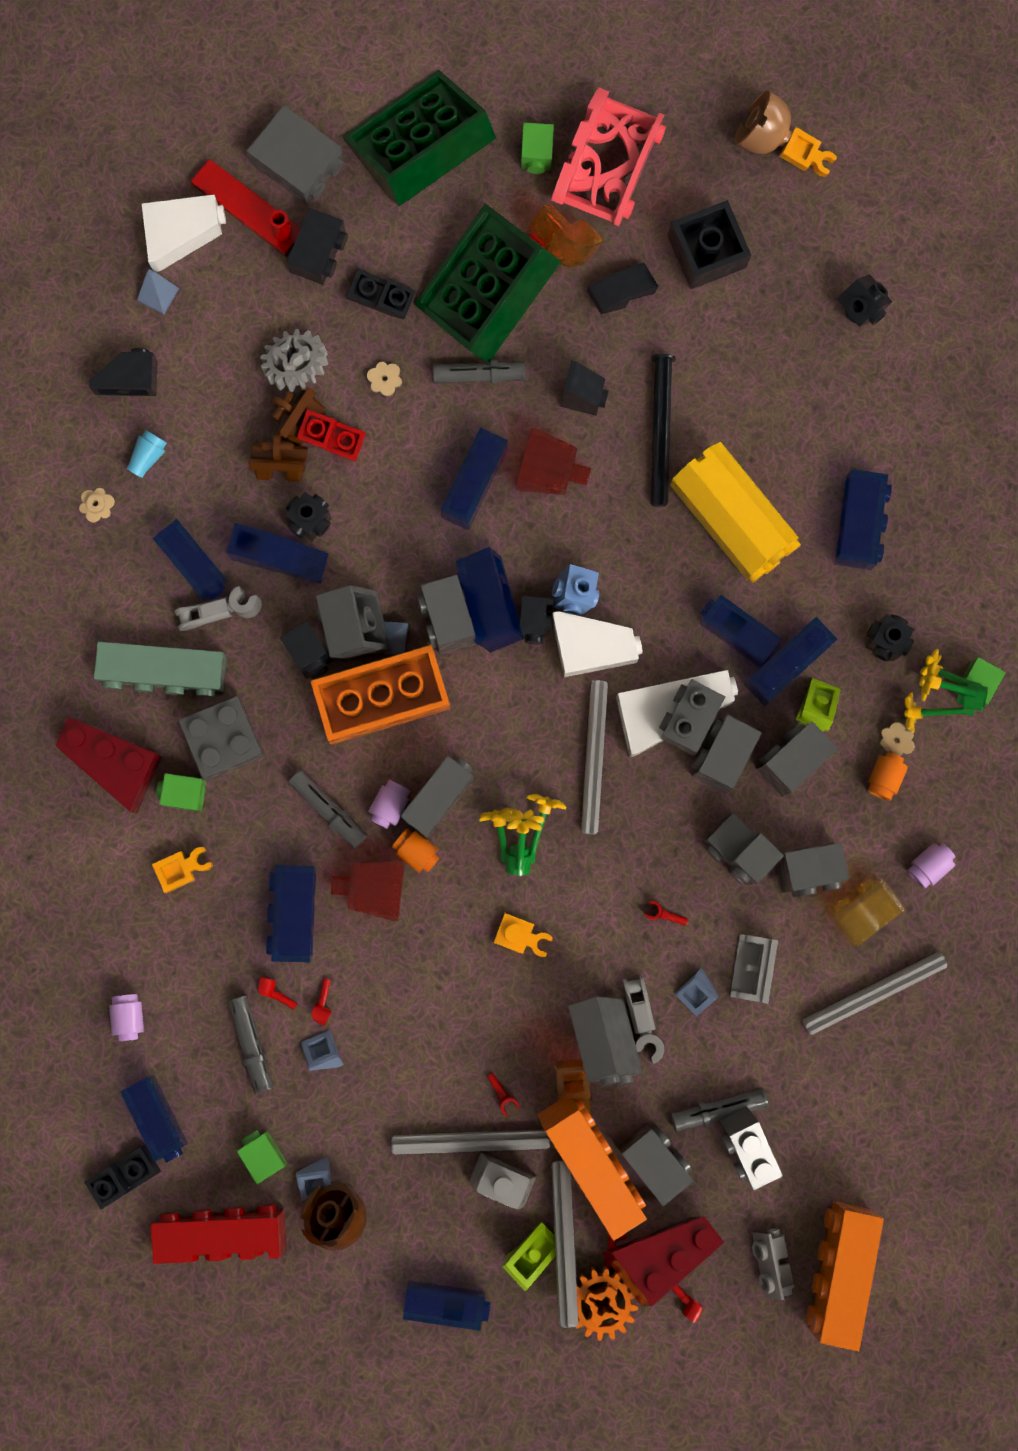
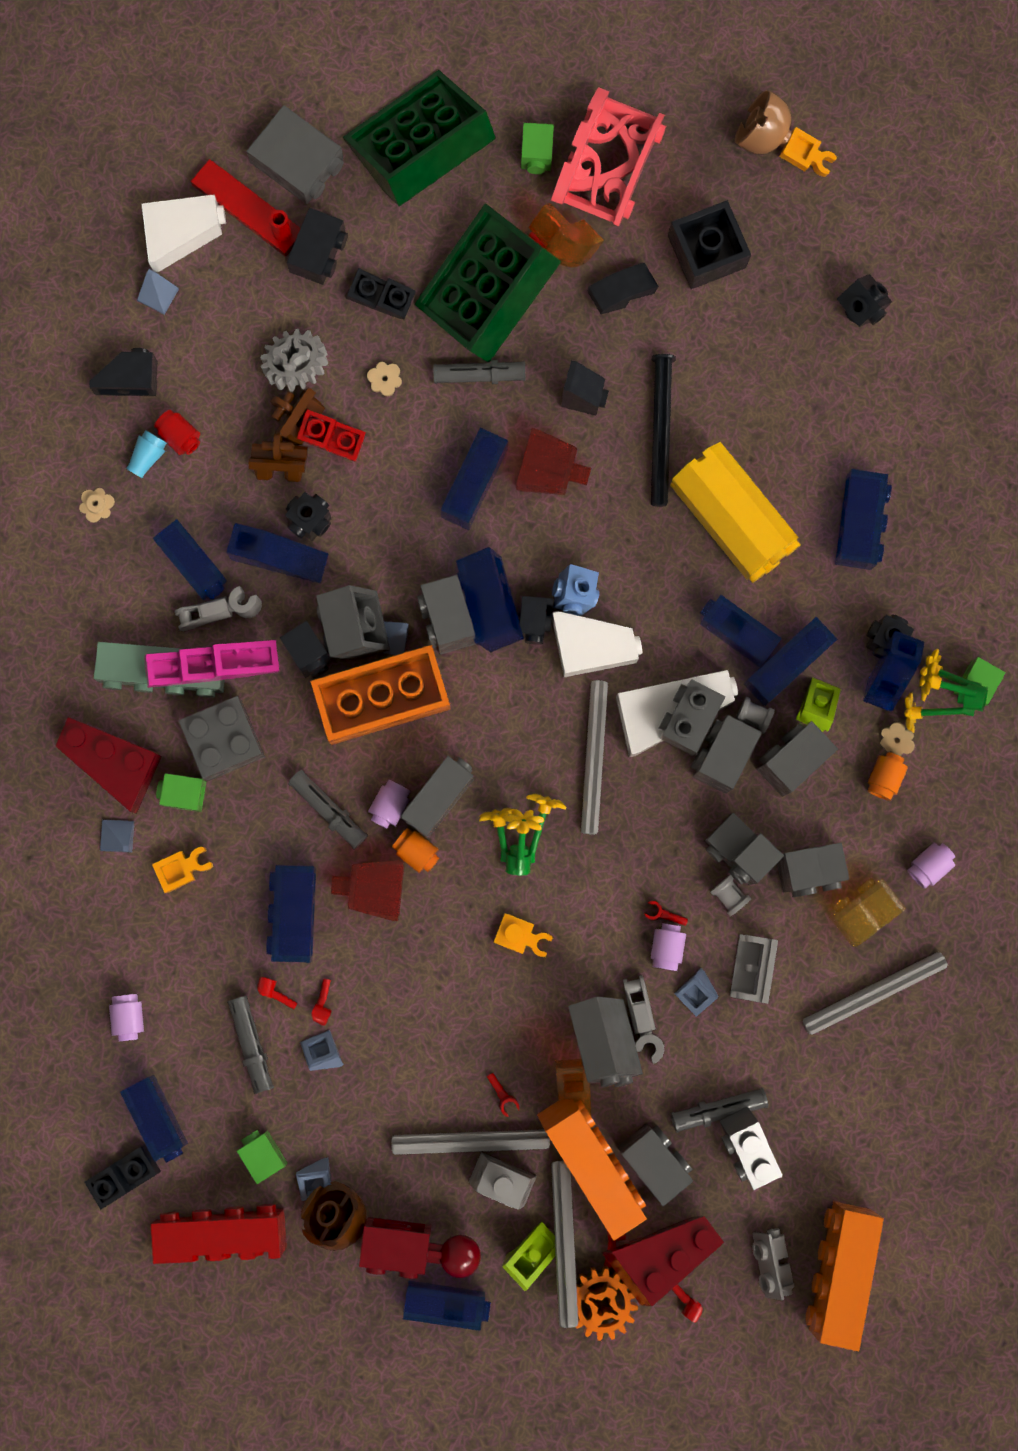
(117, 836): none -> sand blue slope
(177, 432): none -> red brick
(211, 663): none -> dark pink slope
(407, 1249): none -> dark red brick
(668, 947): none -> lavender brick
(730, 895): none -> light grey bush
(755, 715): none -> light grey bush
(893, 671): none -> clear blue brick

